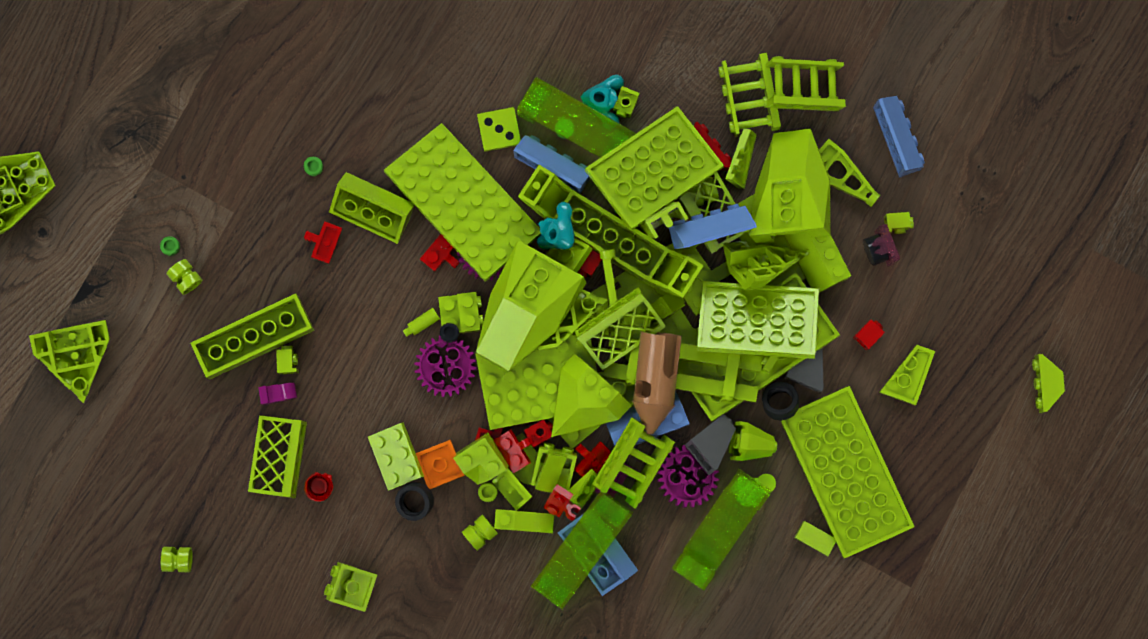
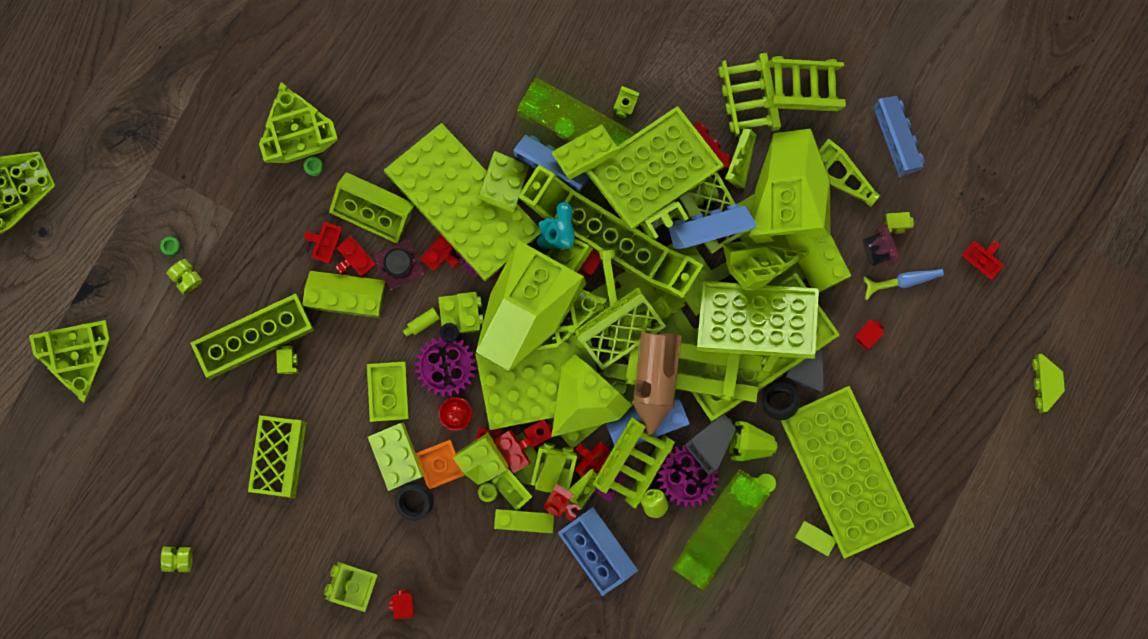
(277, 393): magenta leg -> none
(295, 129): none -> lime wedge
(318, 486): red hair -> none
(344, 294): none -> lime slope
(355, 257): none -> red plate
(387, 391): none -> lime plate
(398, 263): none -> piece
(402, 605): none -> red brick
(455, 413): none -> red hat
(479, 532): lime wheel -> none
(499, 129): lime tile -> none
(503, 181): none -> lime plate
(582, 549): clear neon green plate -> none
(585, 152): none -> lime plate
(603, 96): teal head -> none
(654, 503): none -> lime head
(903, 280): none -> medium blue piece
(910, 376): lime wing -> none
(983, 259): none -> red plate

